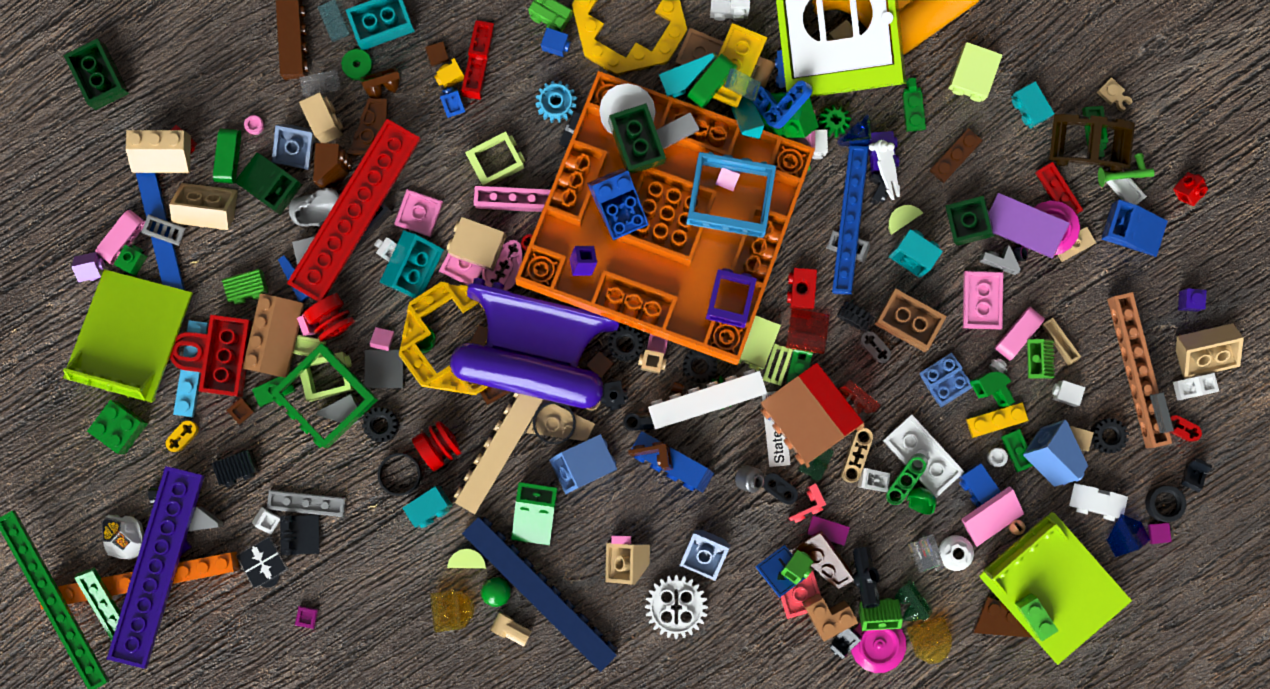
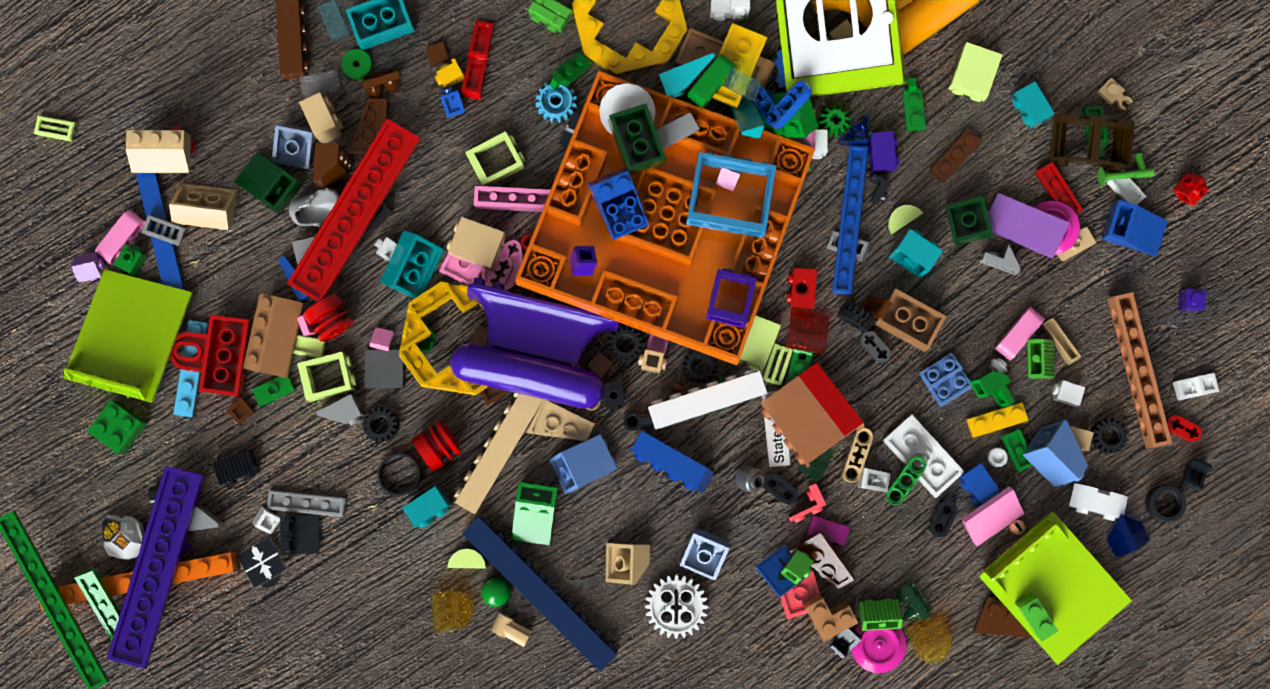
(70, 131): none -> yellowish green tile
(96, 74): dark green brick -> none
(185, 439): yellow beam -> none
(227, 155): green beam -> none
(245, 286): bright green brick -> none
(254, 124): bright pink tile -> none
(306, 426): green window -> none
(306, 617): magenta tile -> none
(418, 213): bright pink tile -> none
(534, 423): black tyre -> none
(555, 42): blue brick -> none
(570, 70): none -> green hinge
(616, 539): bright pink tile -> none
(664, 457): reddish brown bracket -> none
(858, 397): clear red tile -> none
(866, 577): black piece -> none
(876, 306): none -> reddish brown tile
(886, 165): white piece -> none
(922, 500): green hair -> none
(926, 554): clear piece -> none
(942, 518): none -> black plate
(947, 547): white piece -> none
(983, 300): bright pink tile -> none
(1020, 253): black hinge -> none
(1159, 533): magenta tile -> none
(1161, 413): dark grey tile -> none
(1209, 350): tan slope -> none

